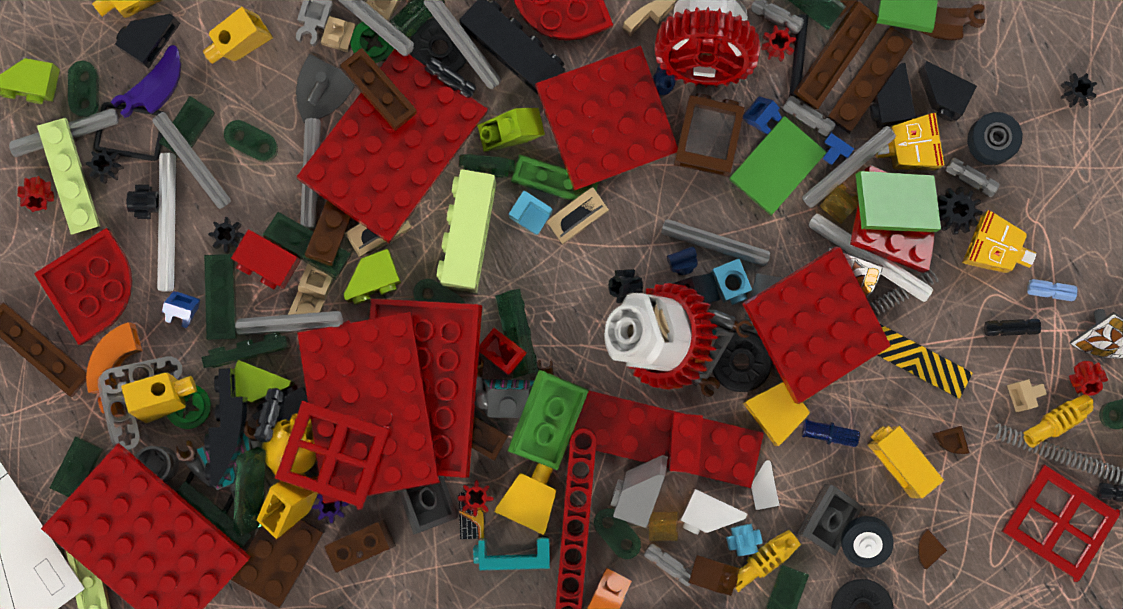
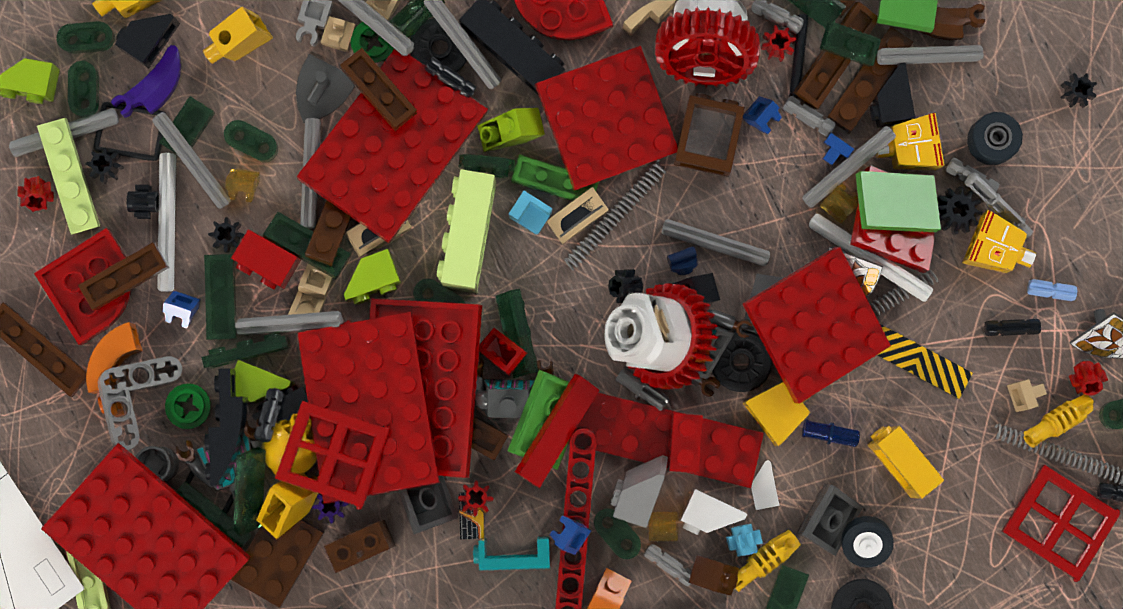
(75, 466): clear green plate -> none
(86, 37): none -> clear green plate
(123, 276): none -> reddish brown plate
(157, 396): yellow torso -> none
(242, 181): none -> clear yellow tile
(529, 499): yellow torso -> none
(557, 430): none -> red tile
(572, 535): none -> blue tile
(612, 214): none -> light grey piece
(646, 392): none -> dark grey axle
(663, 82): dark blue plate -> none
(736, 270): medium azure brick -> none
(777, 165): bright green tile -> none
(850, 44): none -> clear green plate
(929, 549): reddish brown tile -> none
(937, 54): none -> light grey axle
(946, 91): black slope -> none
(952, 440): reddish brown tile -> none
(996, 203): none -> light grey piece

